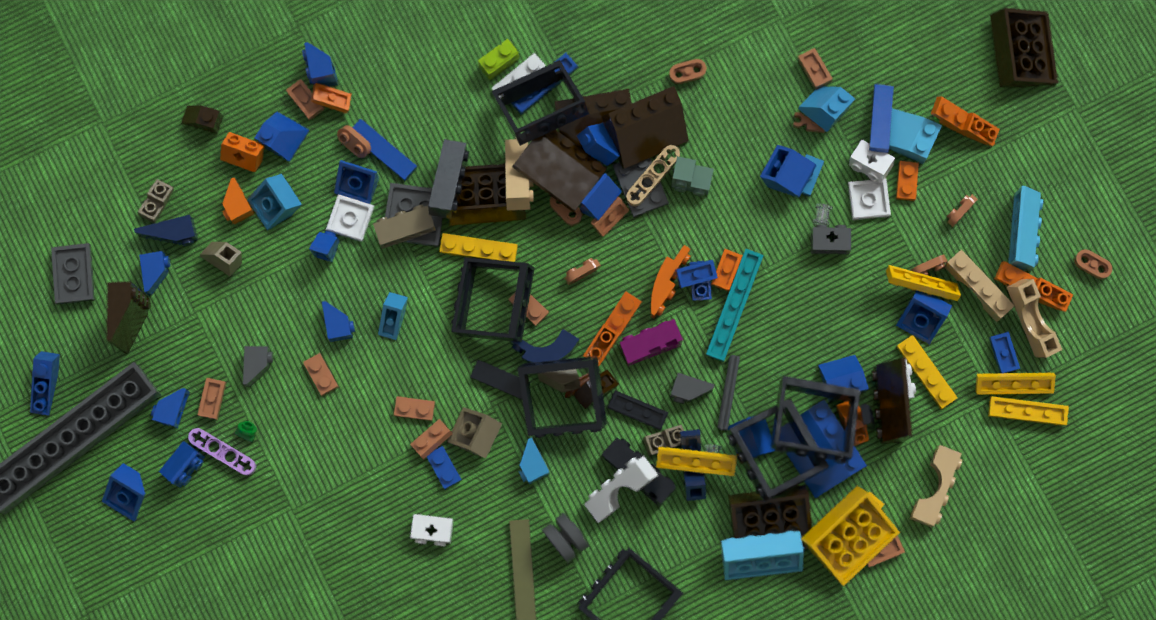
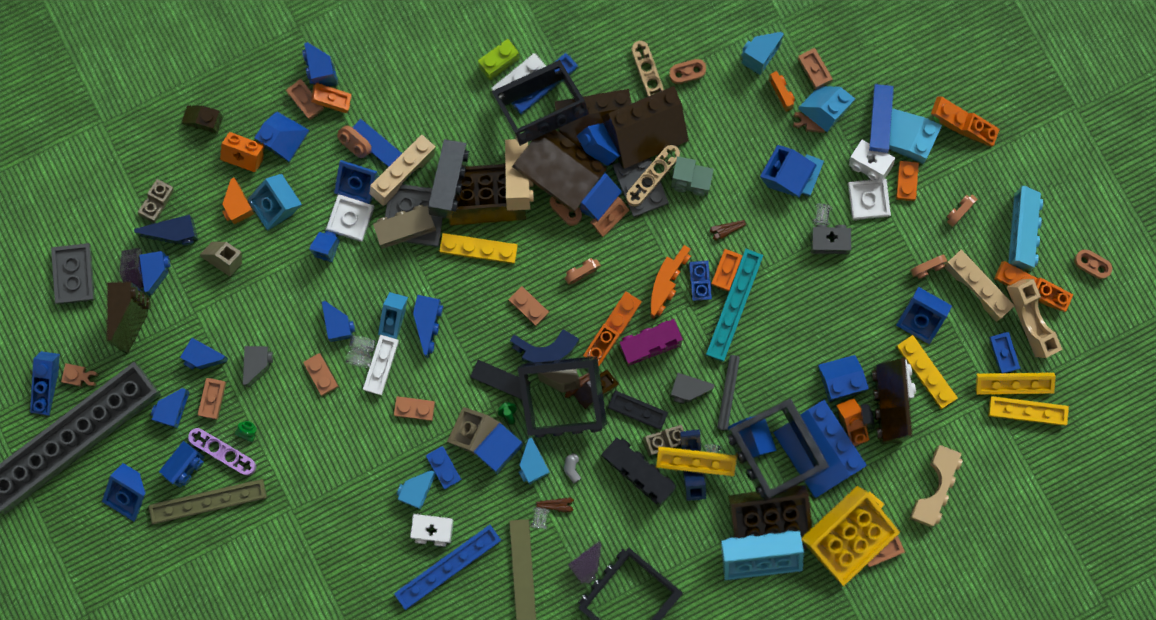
(76, 375): none -> nougat plate
(131, 268): none -> slope
(201, 356): none -> blue slope
(207, 501): none -> olive tile
(360, 351): none -> clear wheel
(381, 365): none -> white plate
(392, 178): none -> tan arch
(416, 489): none -> dark azure slope
(426, 315): none -> blue slope
(431, 439): nougat plate -> none
(447, 567): none -> blue plate
(498, 448): none -> blue slope
(507, 410): none -> green plate
(520, 303): black window -> none
(539, 518): none -> clear bush
(557, 504): none -> reddish brown piece
(566, 537): dark grey wheel -> none
(569, 467): none -> light grey arm
(587, 564): none -> clear purple slope
(605, 501): white arch -> none
(650, 75): none -> tan beam
(696, 273): blue plate -> none
(725, 229): none -> reddish brown piece
(760, 51): none -> dark azure slope
(785, 97): none -> orange plate
(824, 390): black window -> none
(923, 283): yellow plate -> none
(1023, 48): dark brown slope -> none

